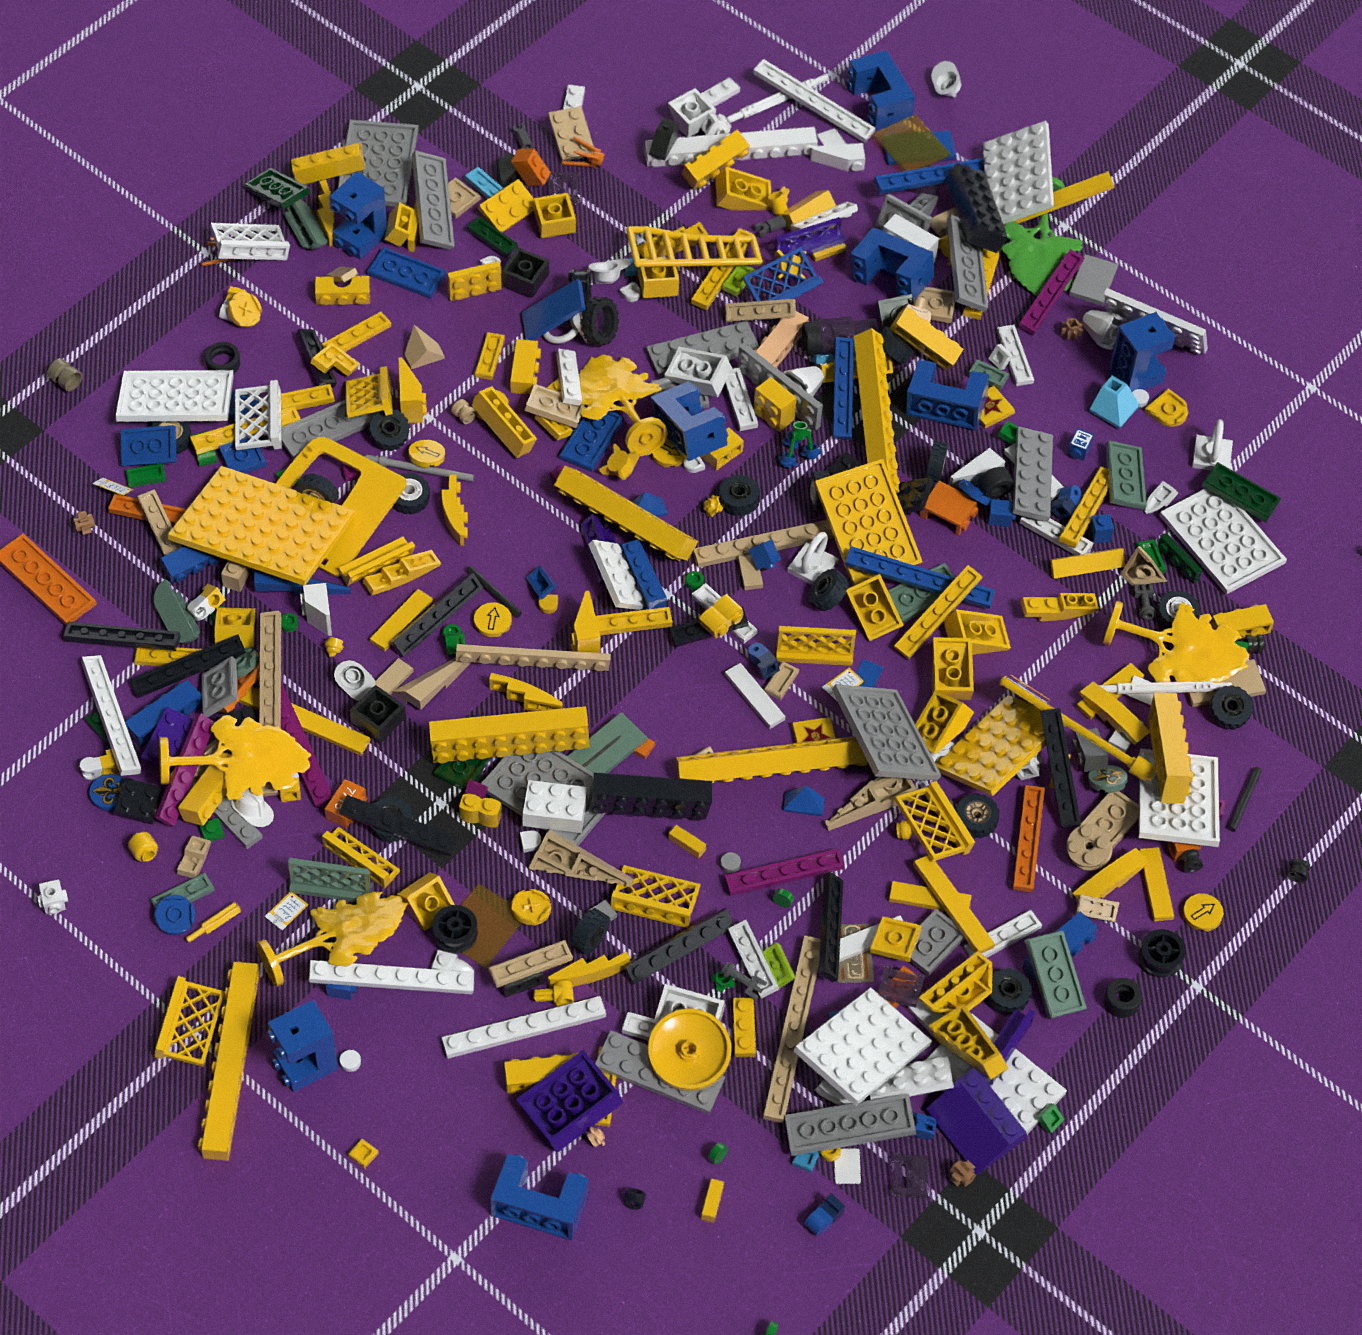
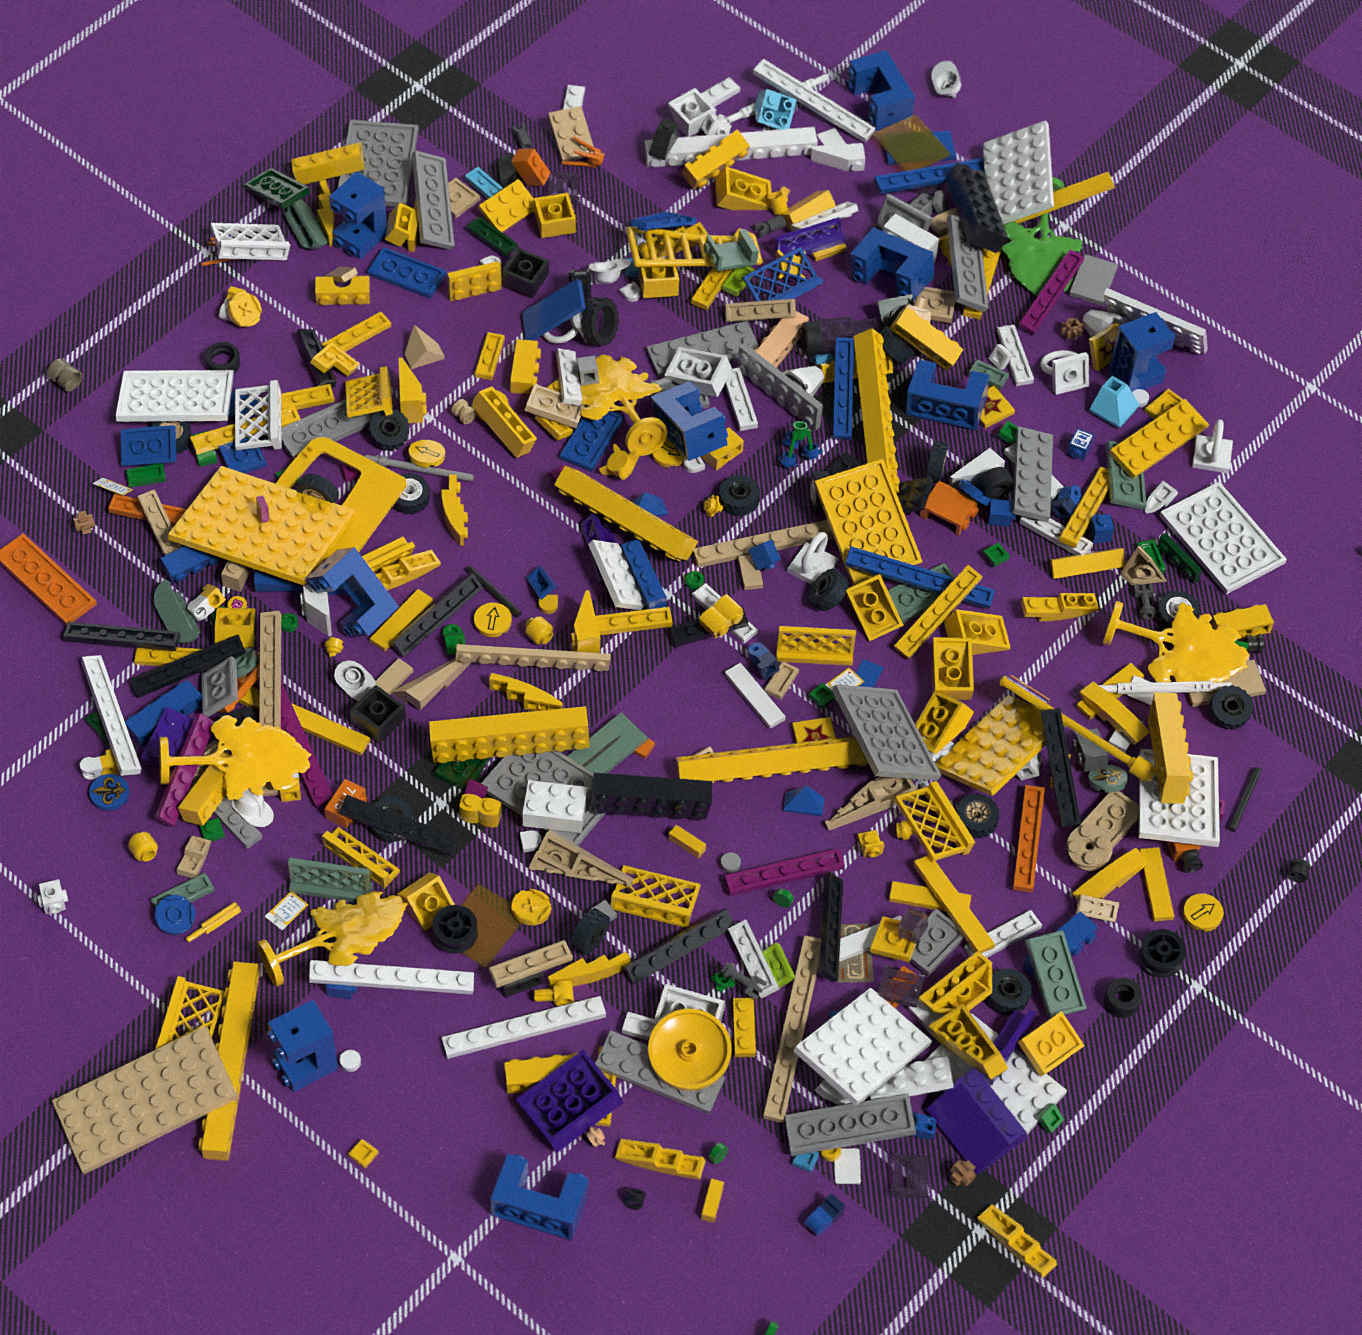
(138, 800): black plate -> none
(144, 1099): none -> tan plate
(237, 602): none -> tile
(262, 509): none -> magenta tile
(352, 572): none -> blue piece
(450, 962): white plate -> none
(539, 630): none -> yellow head
(588, 370): none -> light grey brick
(660, 1159): none -> yellow slope
(661, 220): none -> blue wing
(732, 254): none -> sand green panel
(774, 109): none -> medium azure slope
(774, 404): yellow brick -> none
(822, 696): none -> green plate
(870, 844): none -> yellow bracket
(913, 925): none -> brick
(939, 202): none -> light grey tile
(996, 555): none -> green plate
(1015, 1240): none -> yellow slope
(1051, 1043): none -> yellow plate
(1069, 372): none -> white tile
(1102, 346): none -> yellow tile
(1158, 439): none -> yellow plate
(1241, 492): dark green tile -> none

